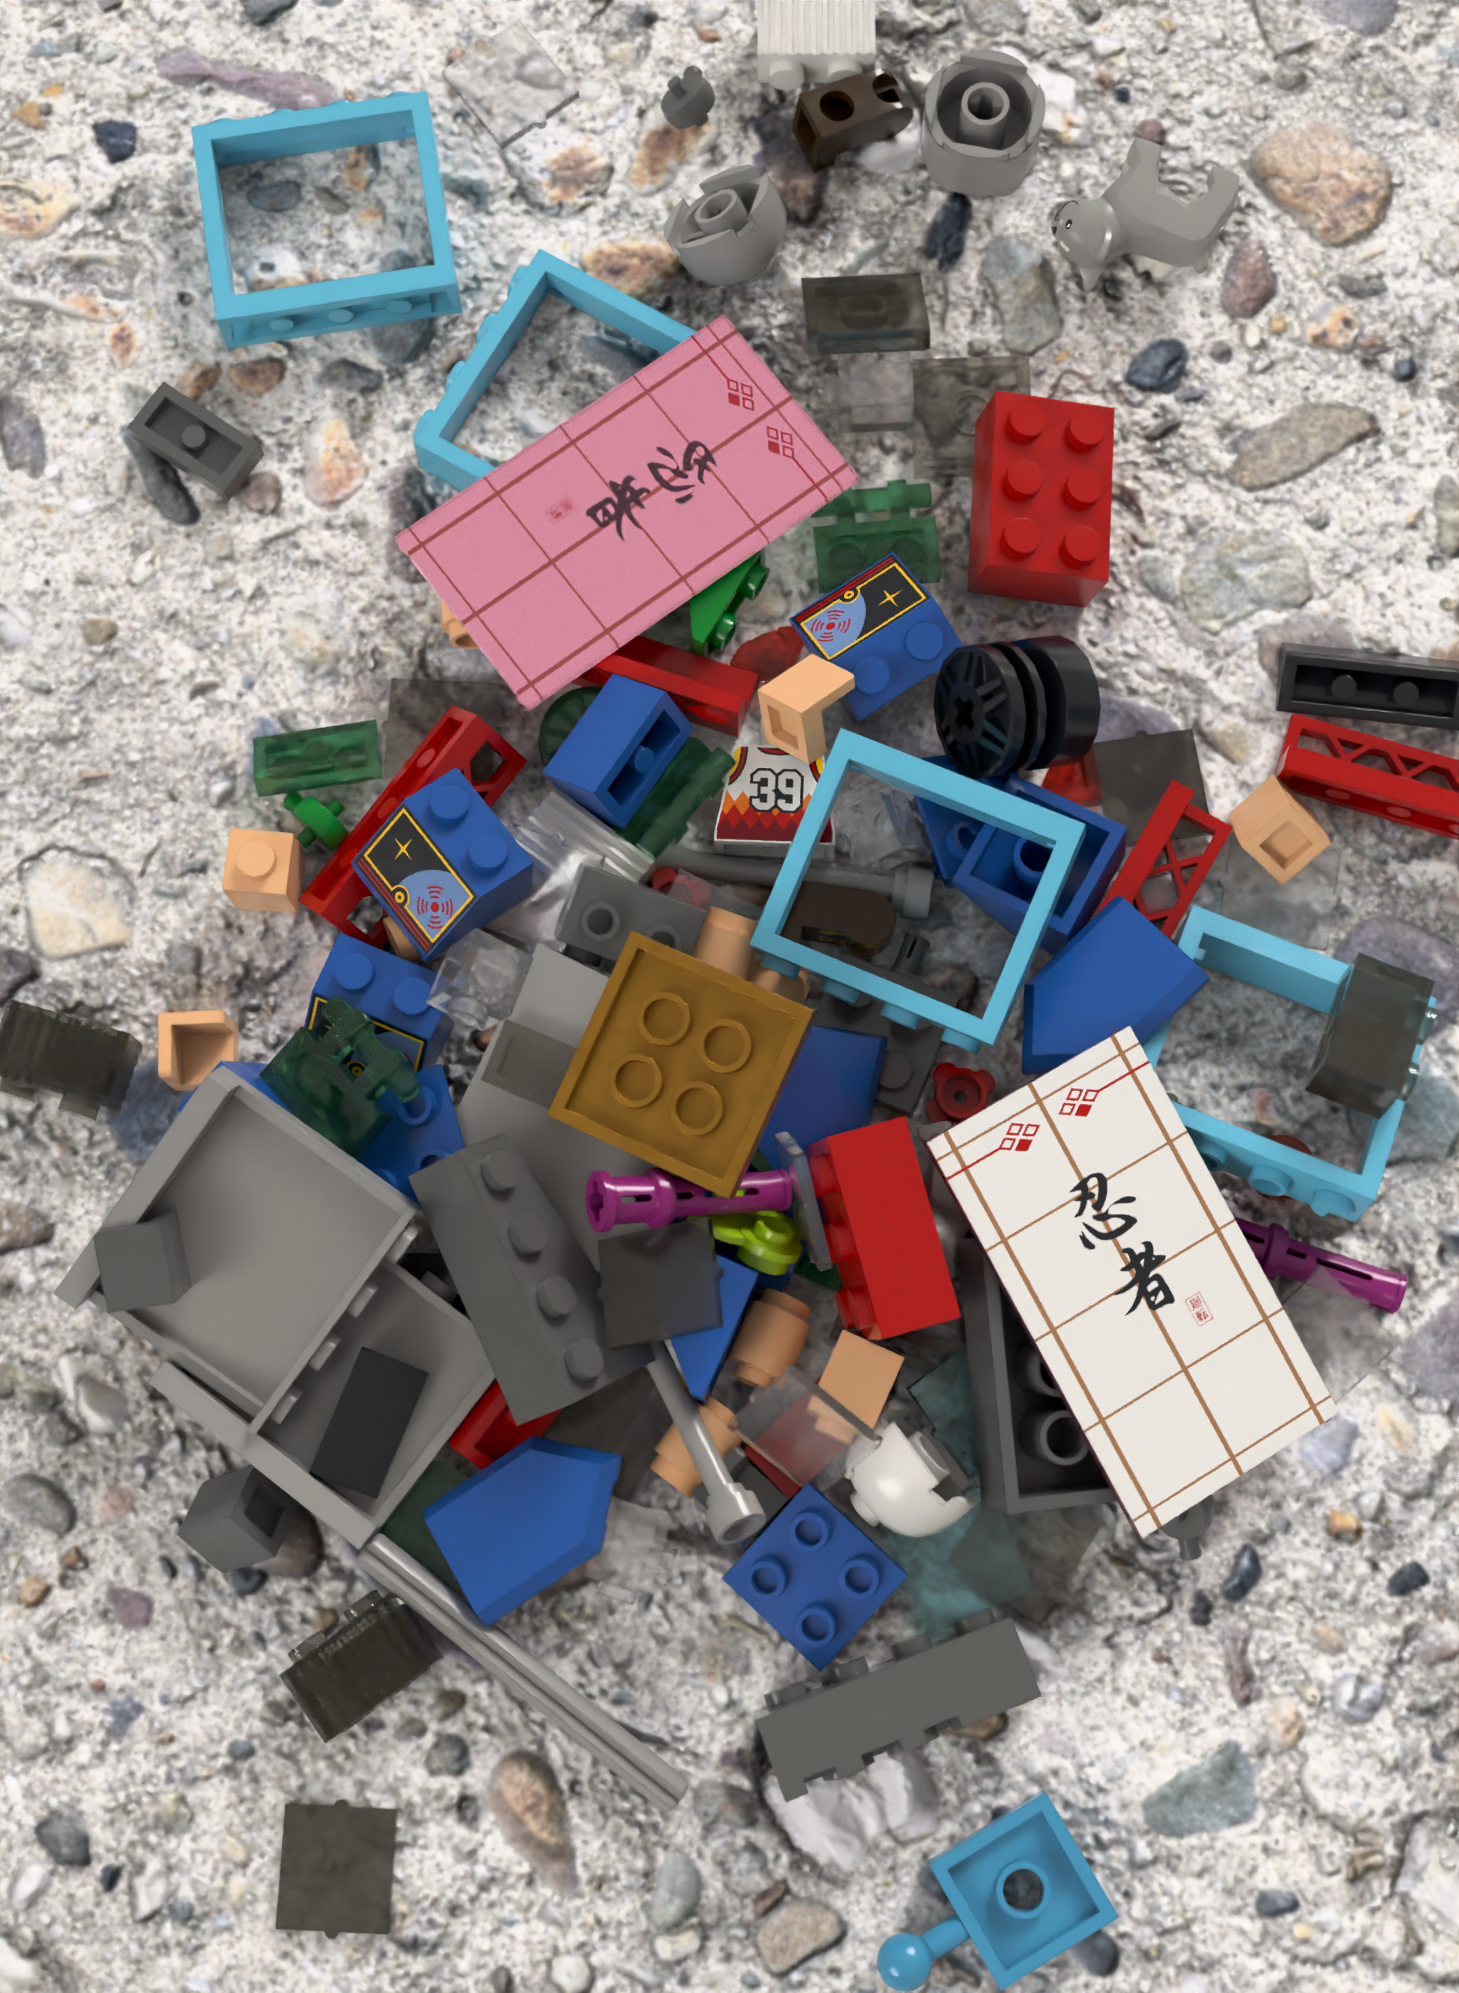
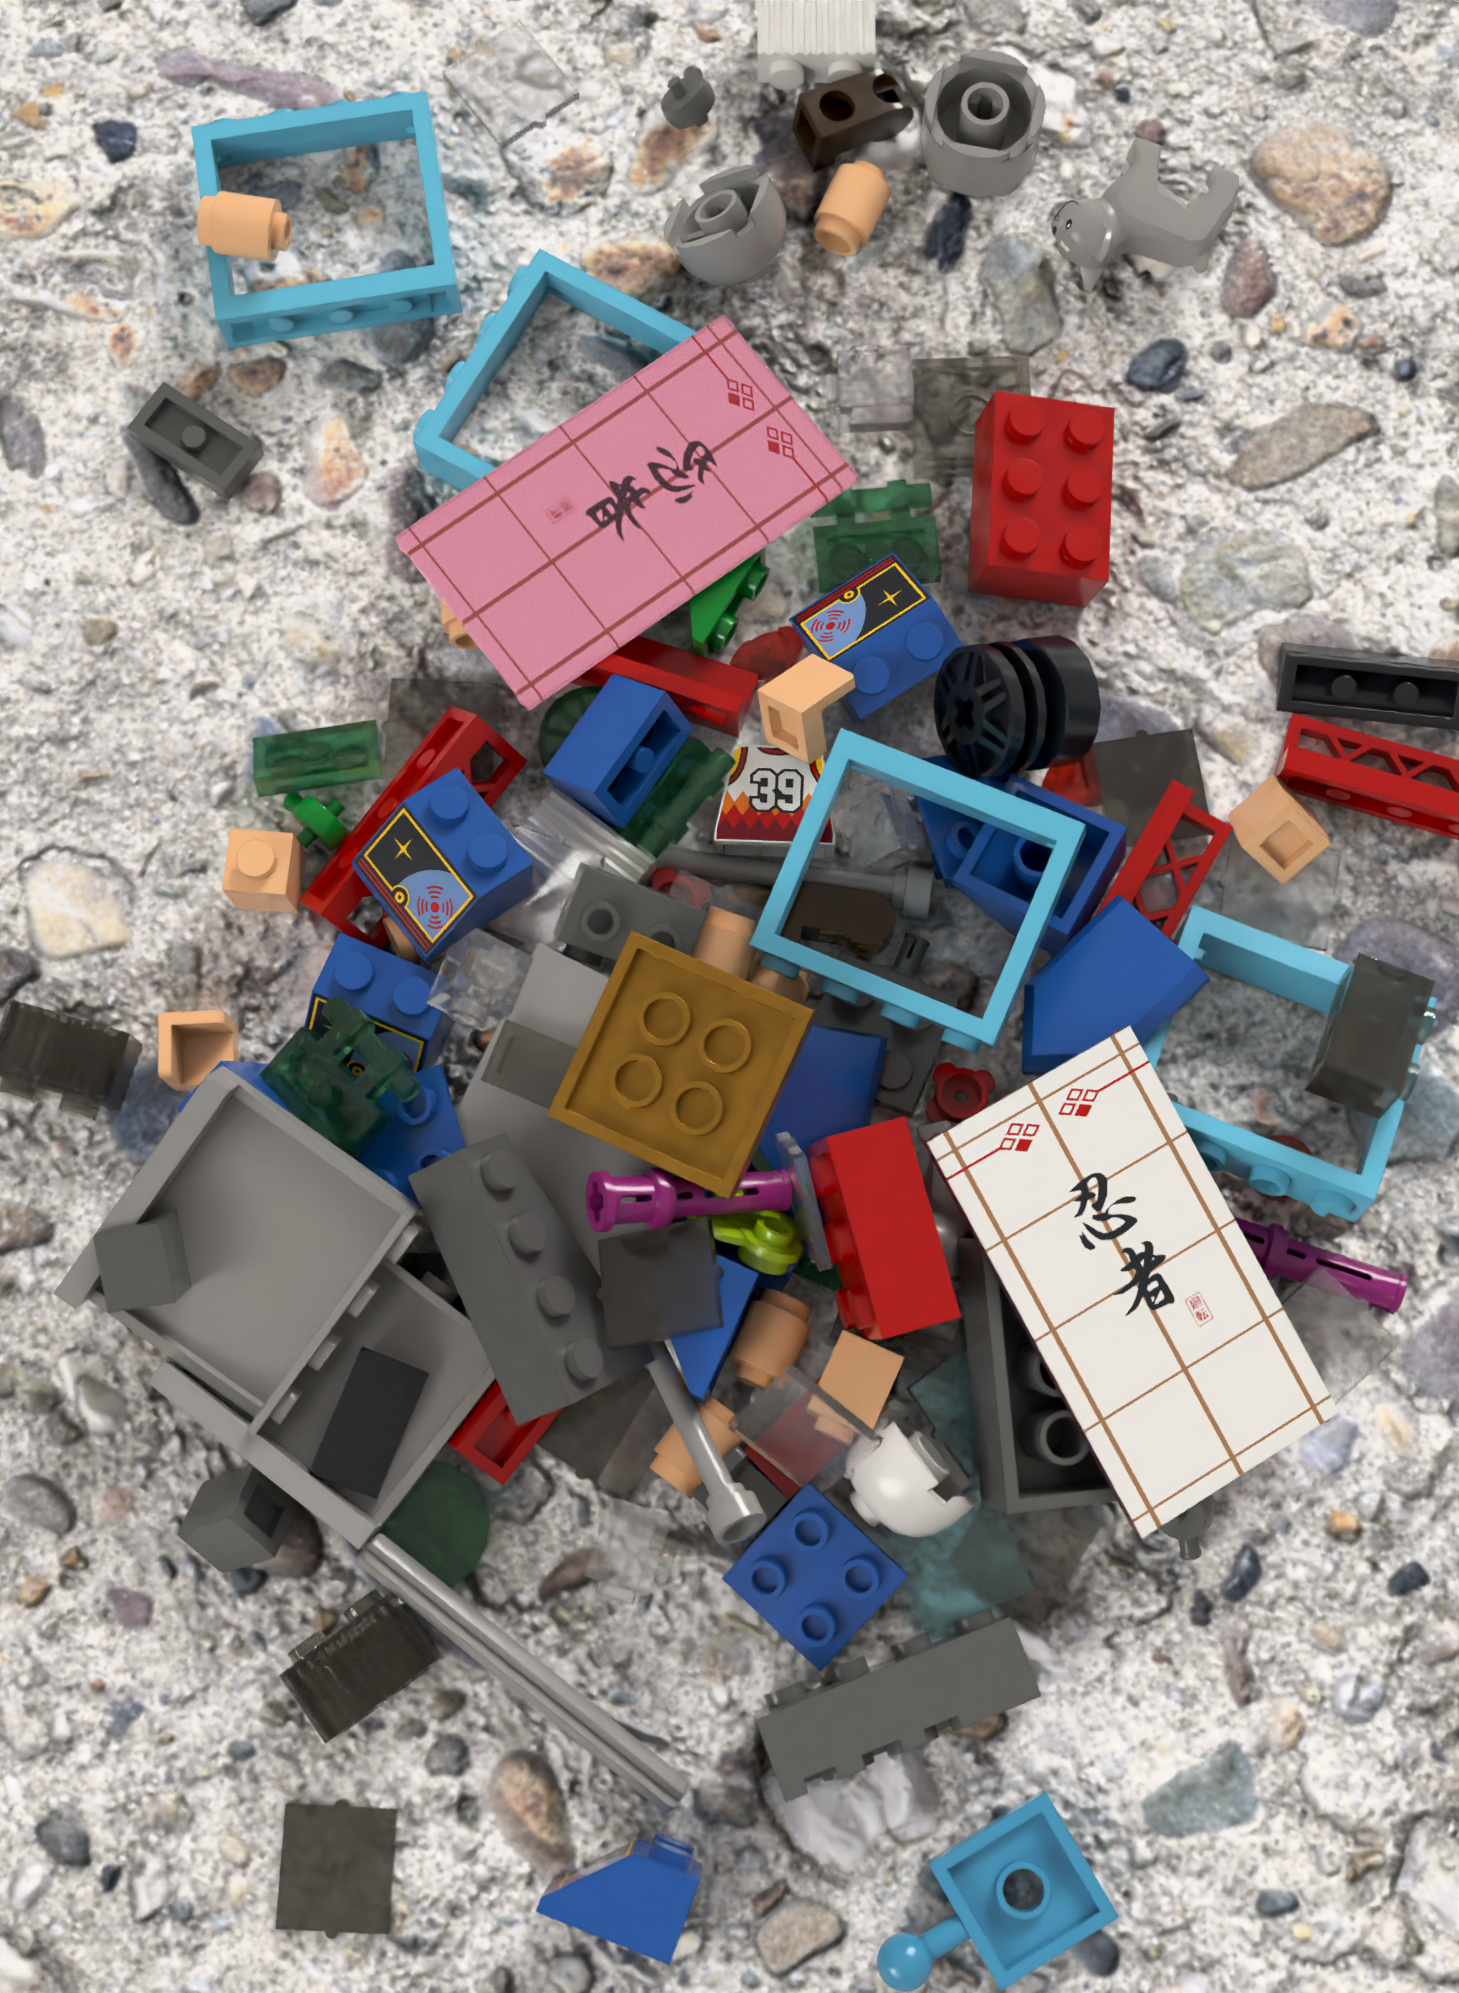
(243, 226): none -> light nougat brick
(524, 1522): blue tile -> none
(630, 1896): none -> blue slope
(851, 208): none -> light nougat brick
(865, 314): clear smoke tile -> none

